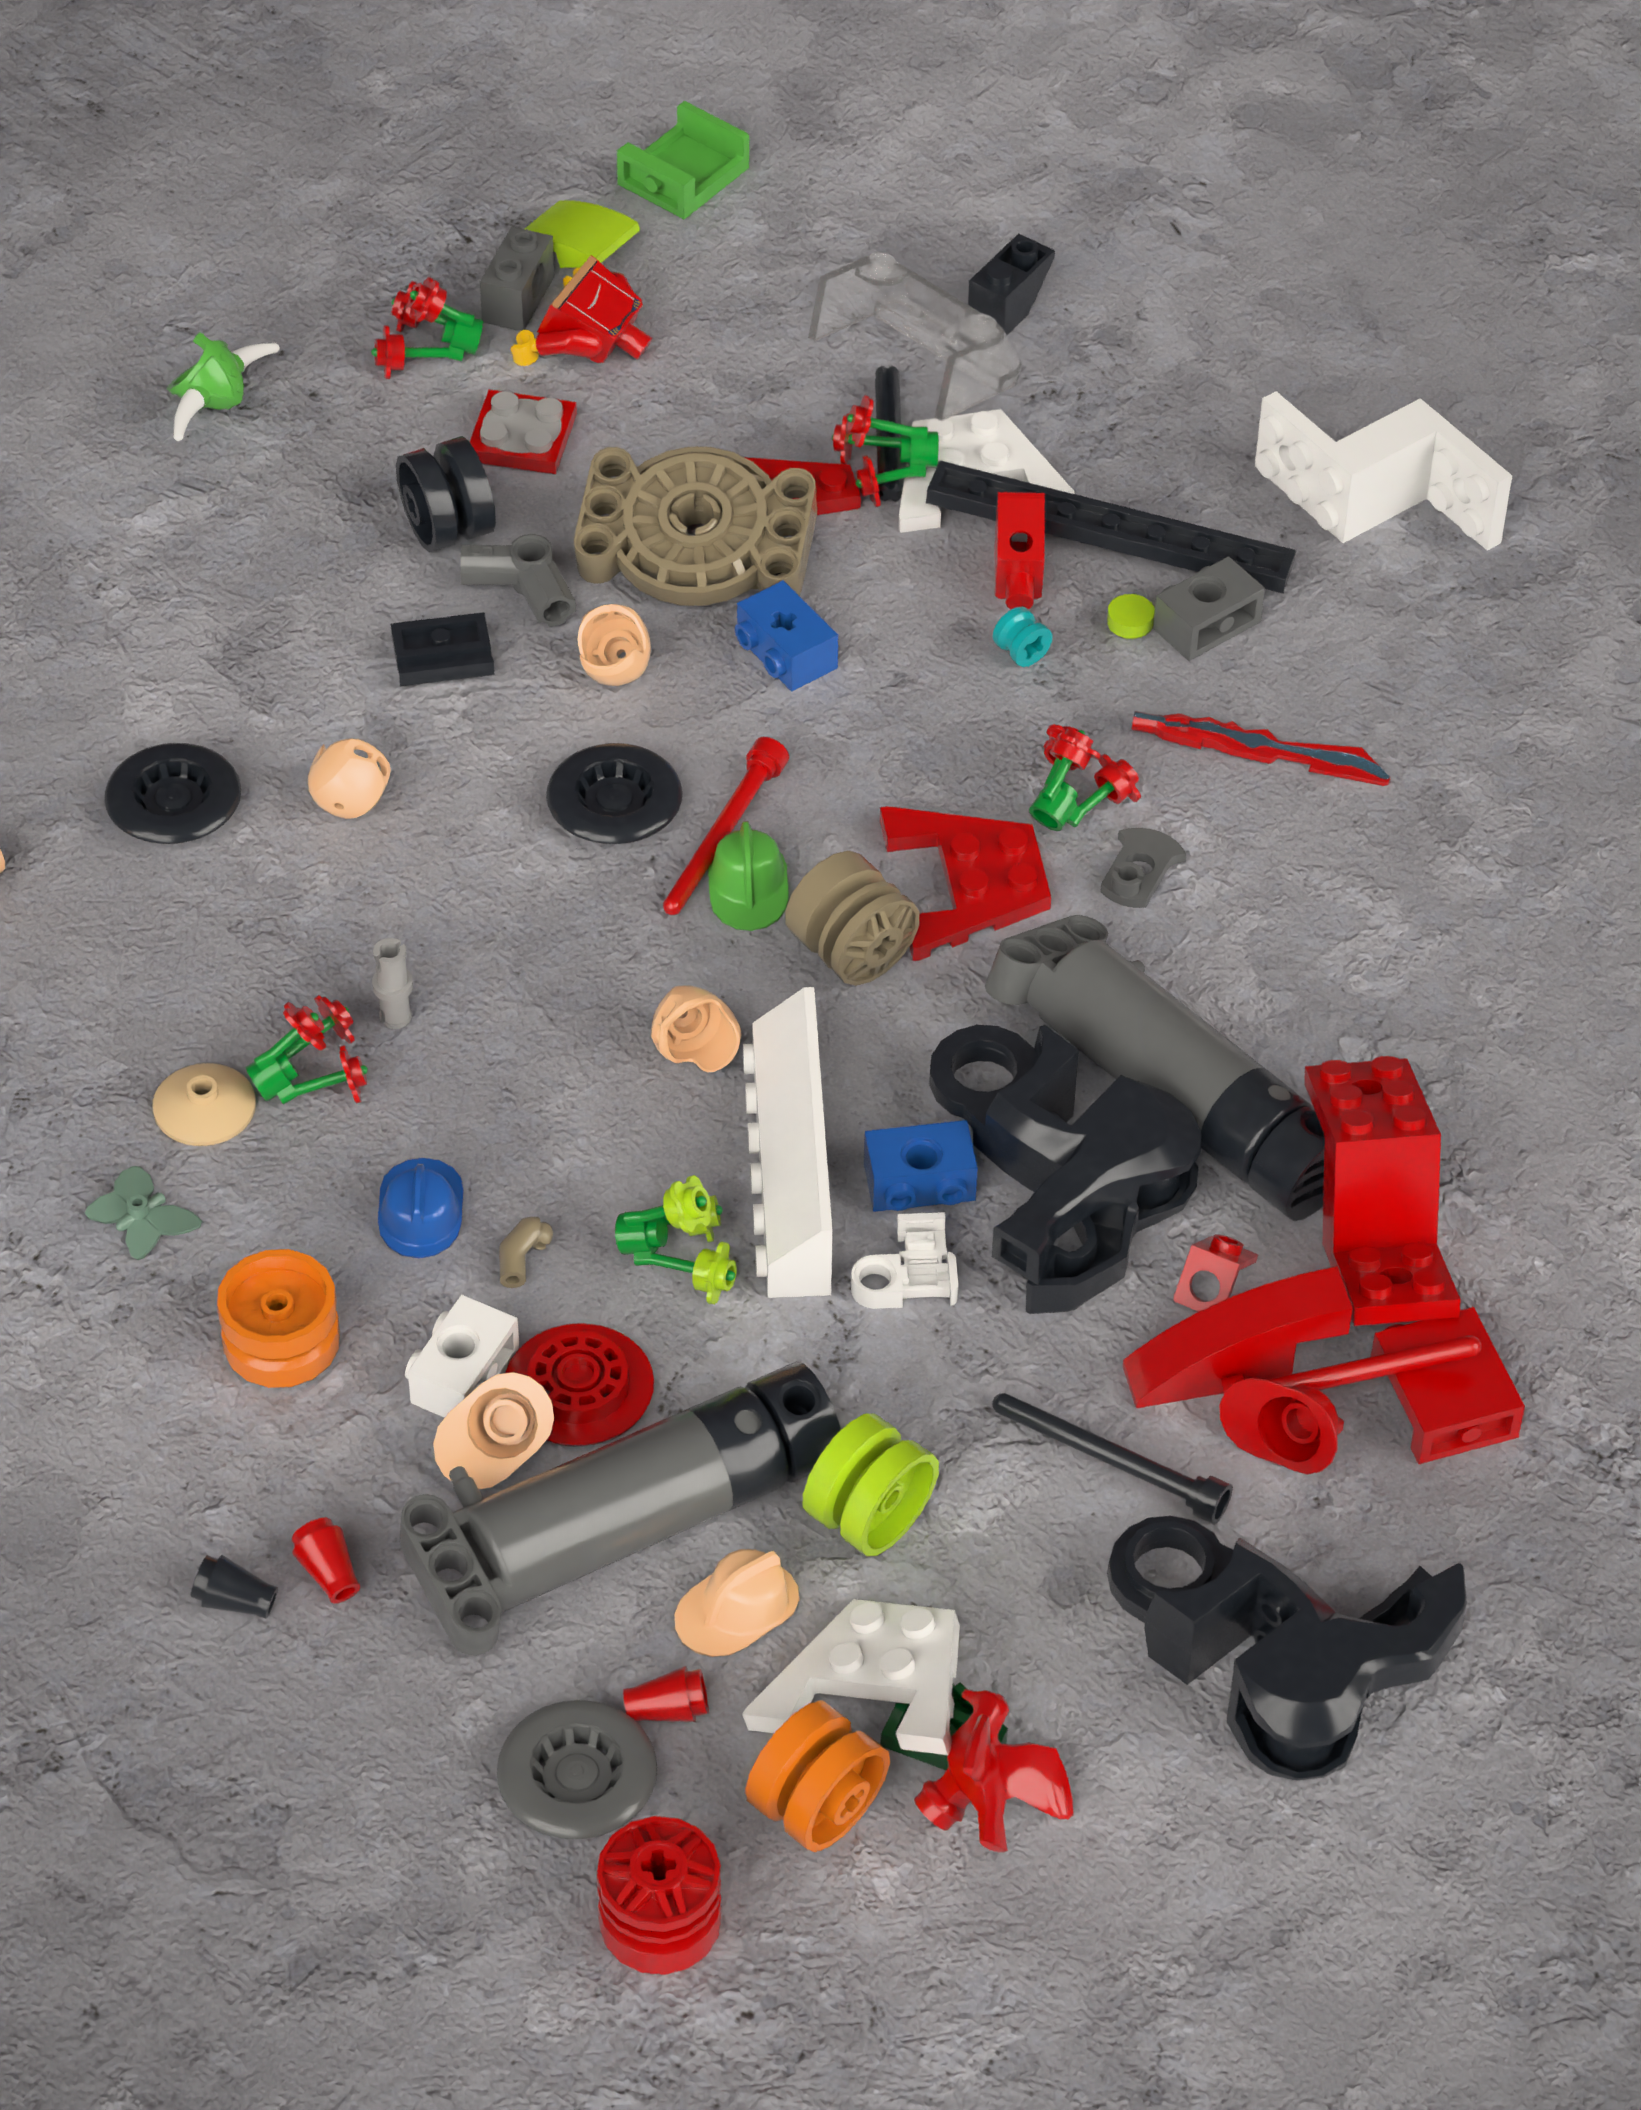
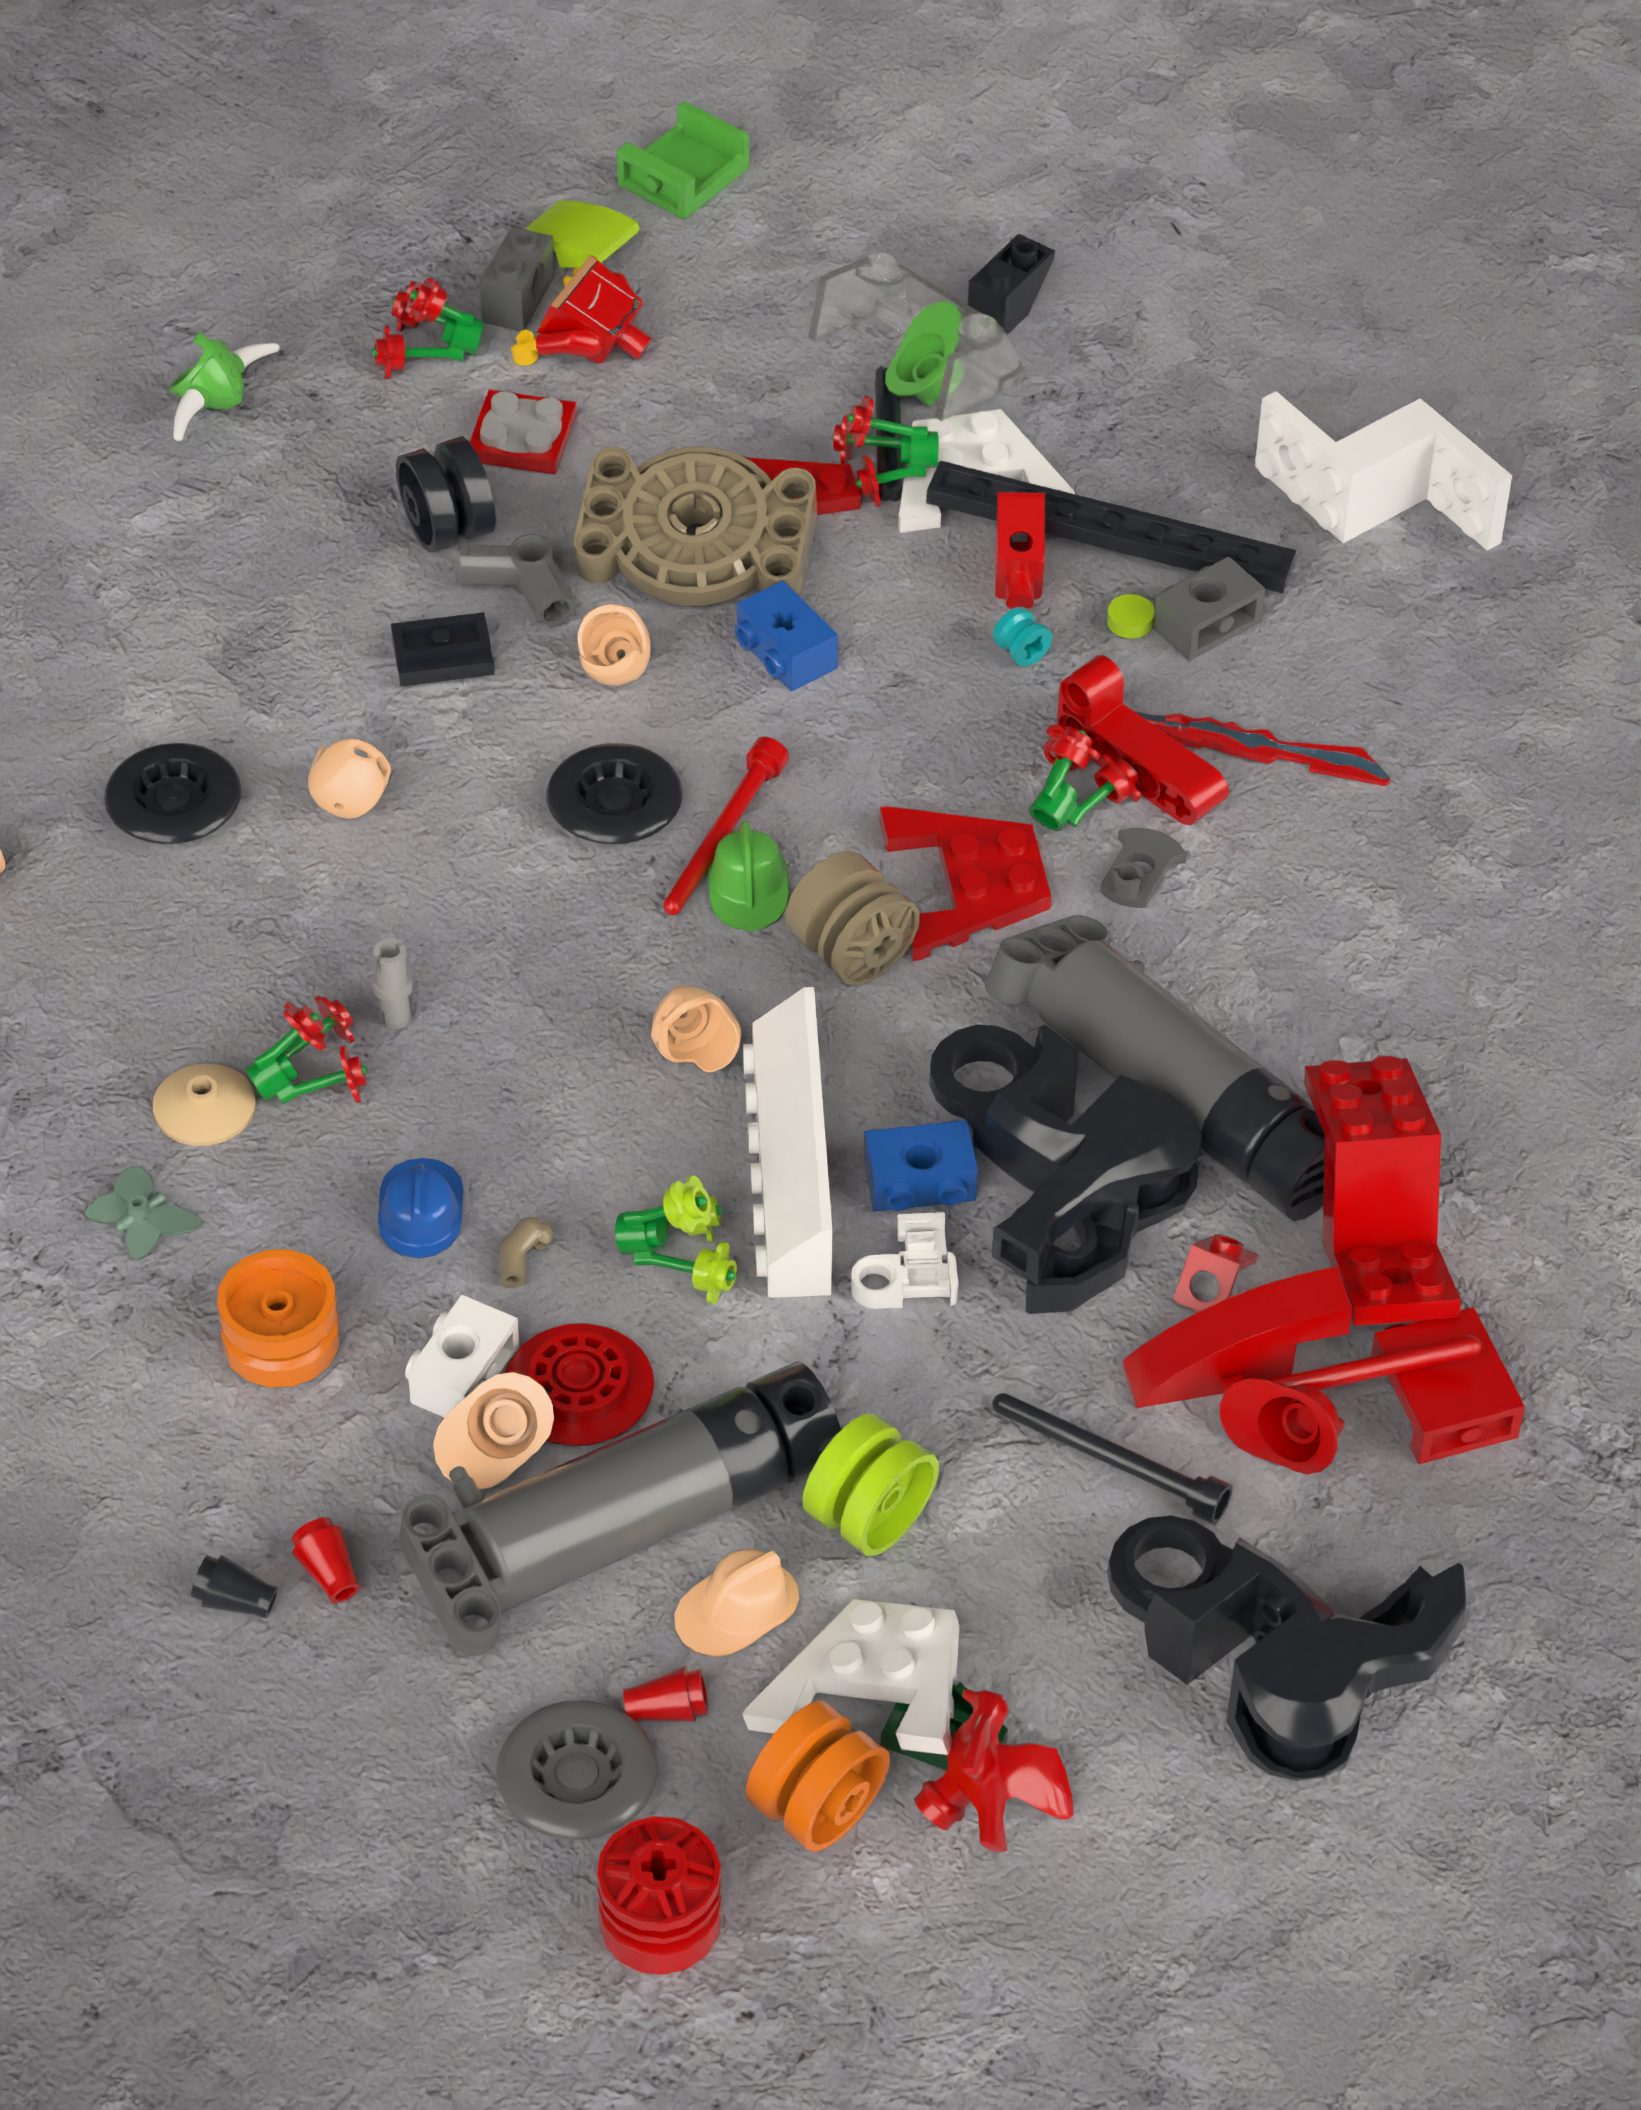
(924, 353): none -> bright green piece
(1166, 769): none -> red beam

